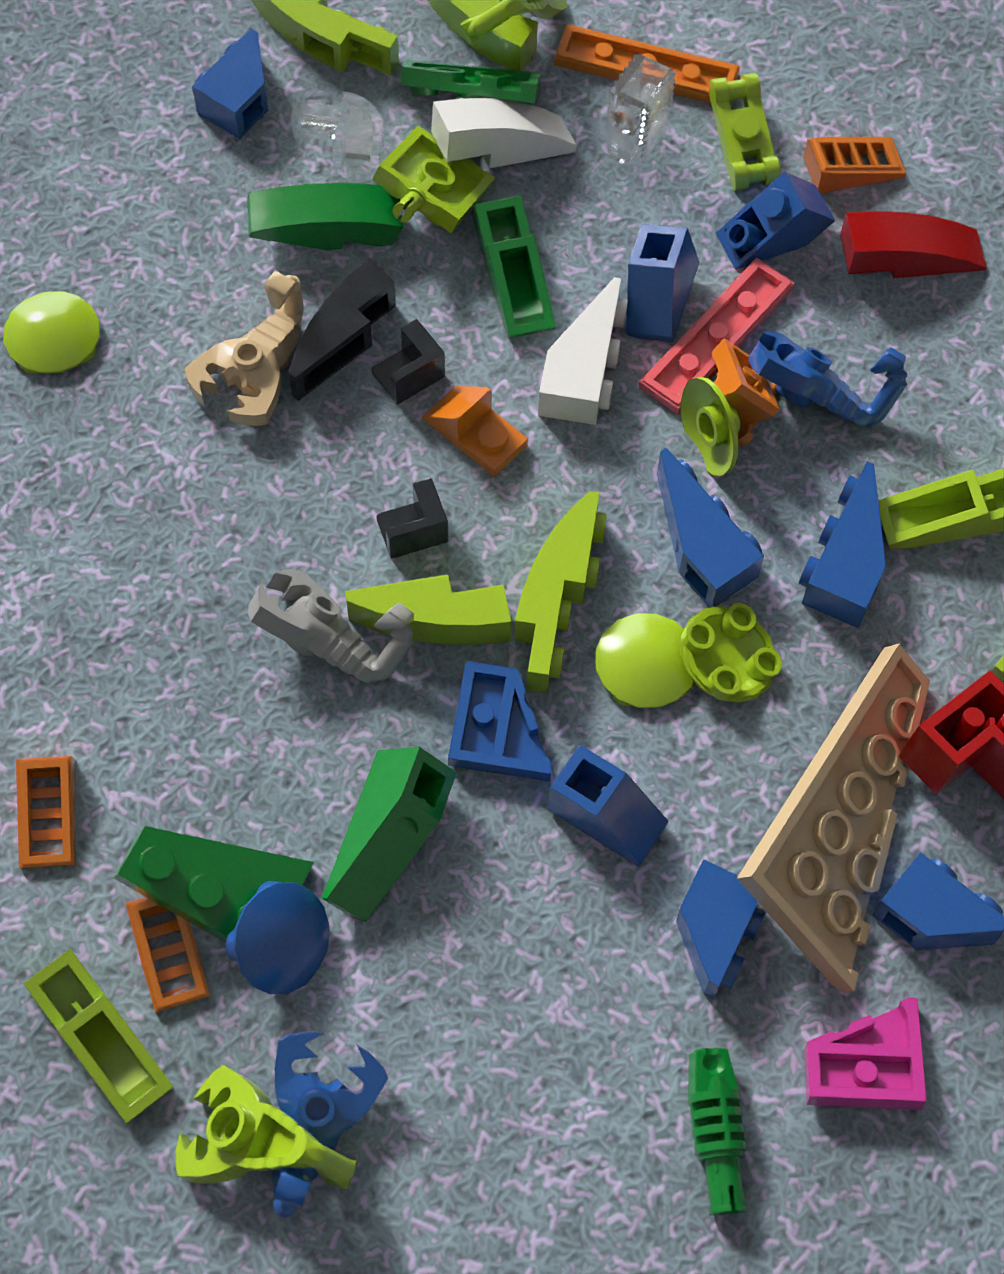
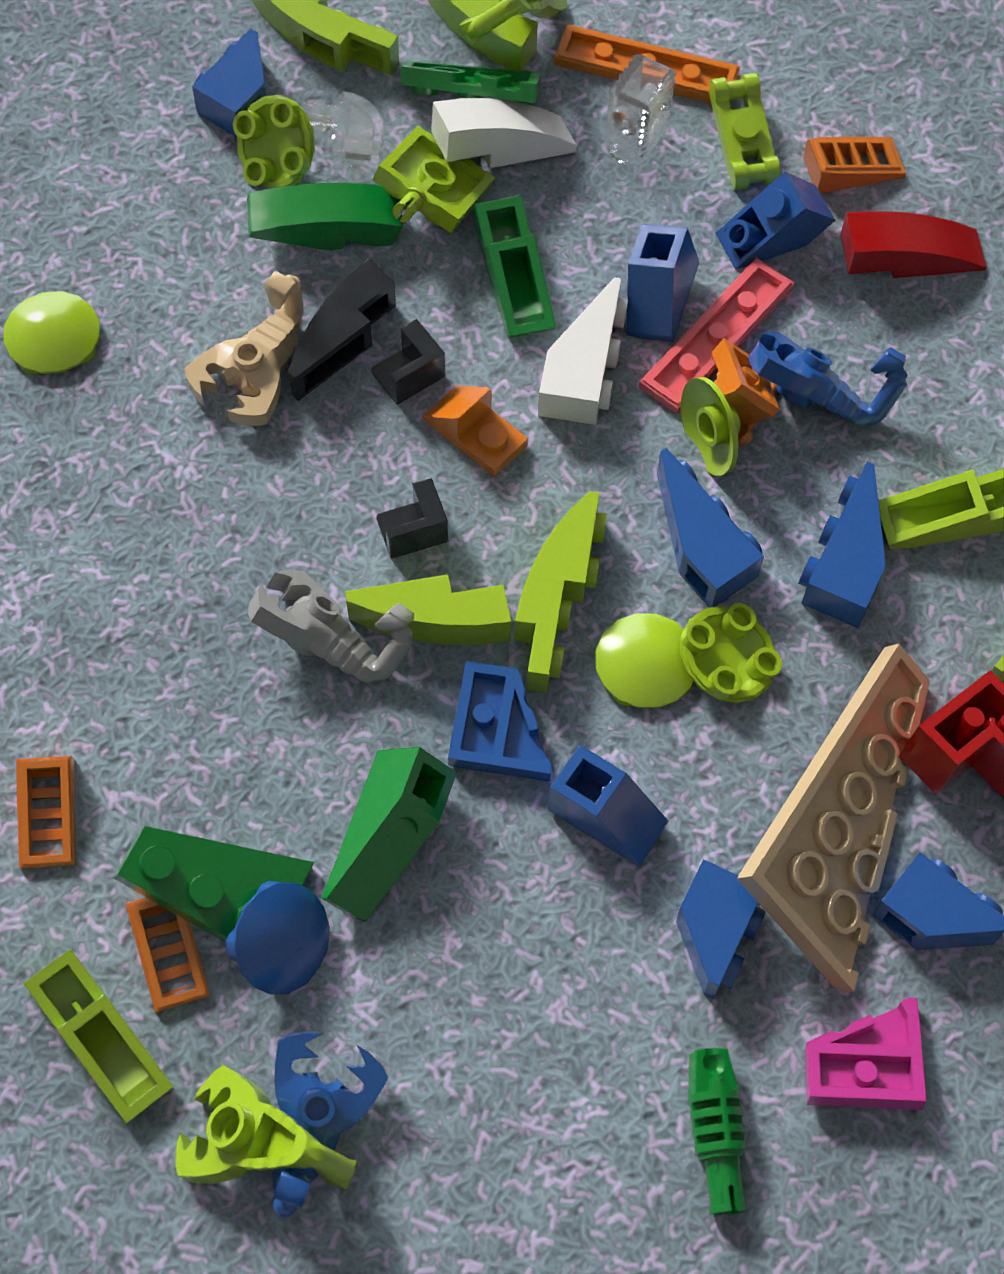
(274, 141): none -> lime dish

